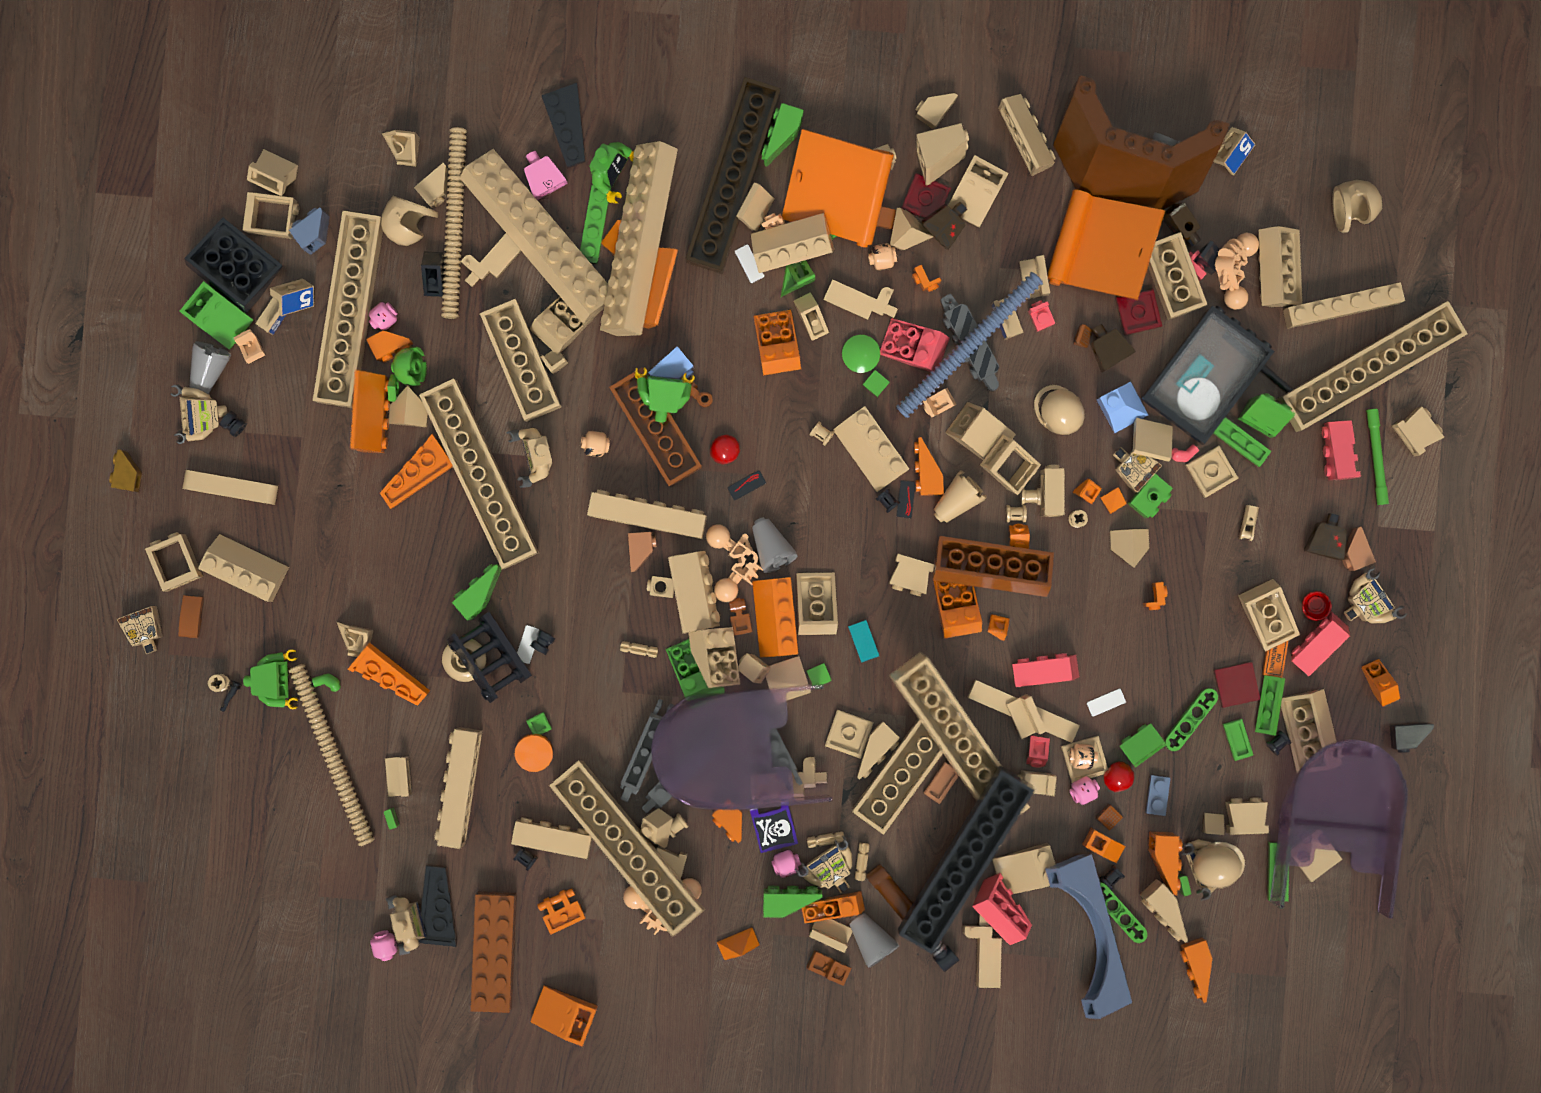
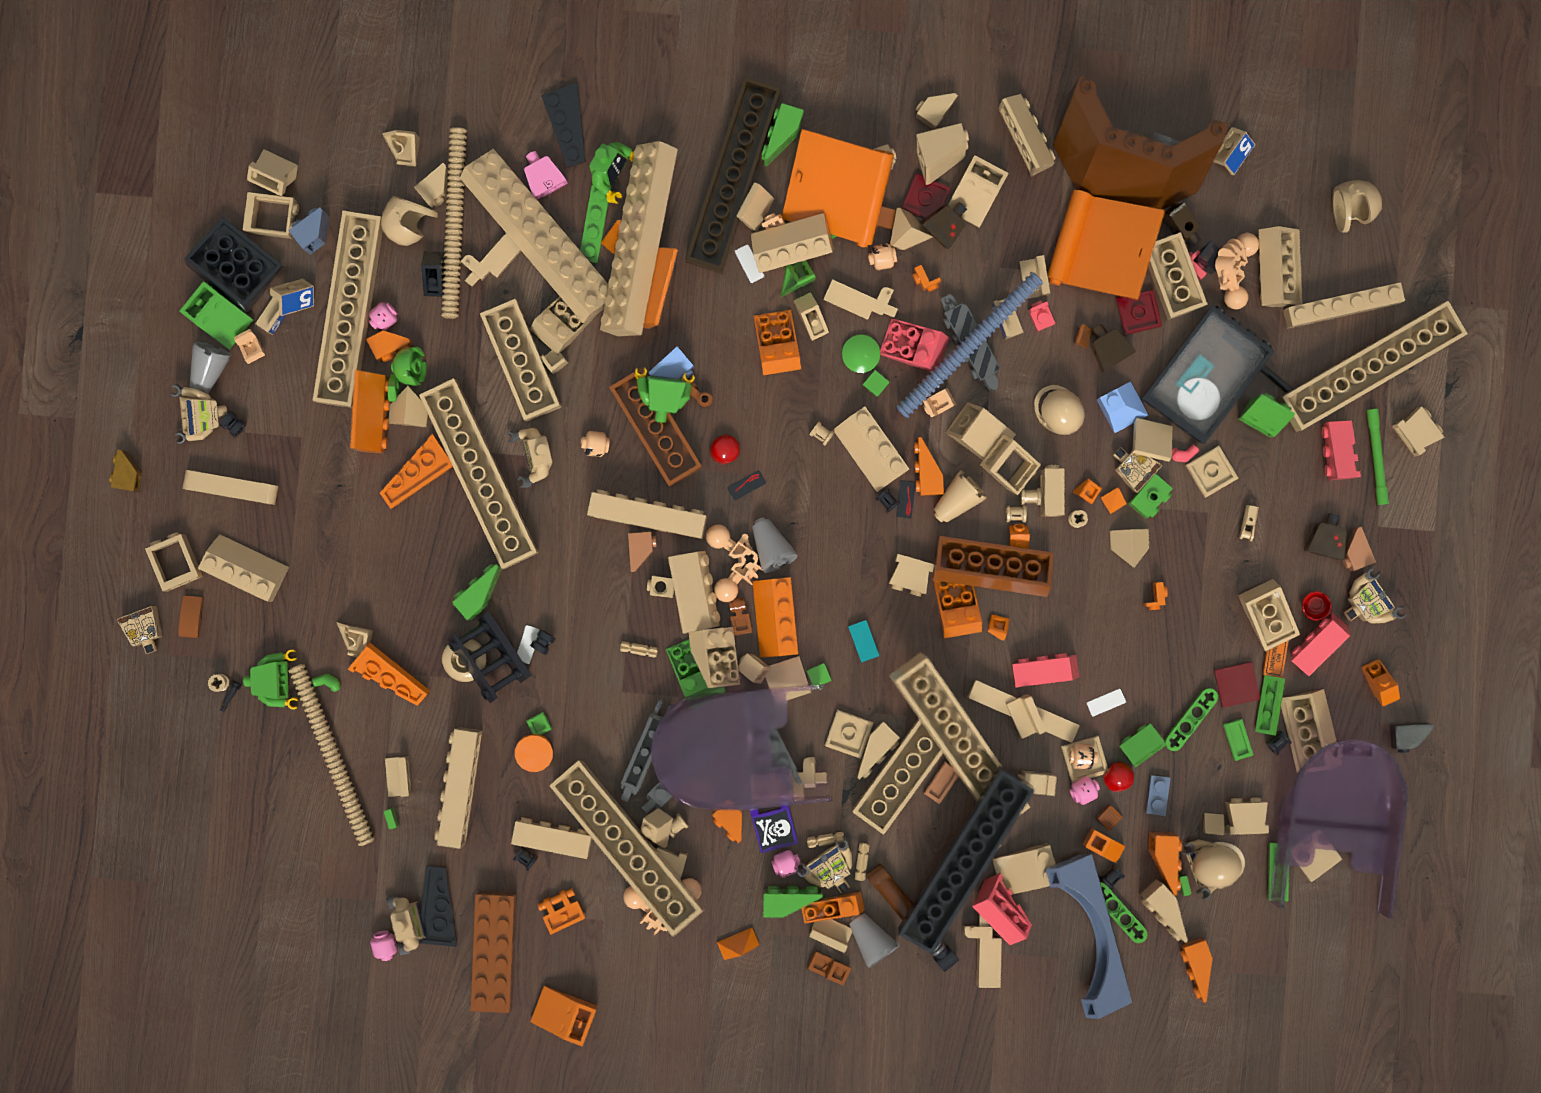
(816, 604): tan slope -> none
(1038, 751): coral bracket -> none
(1242, 442): bright green plate -> none

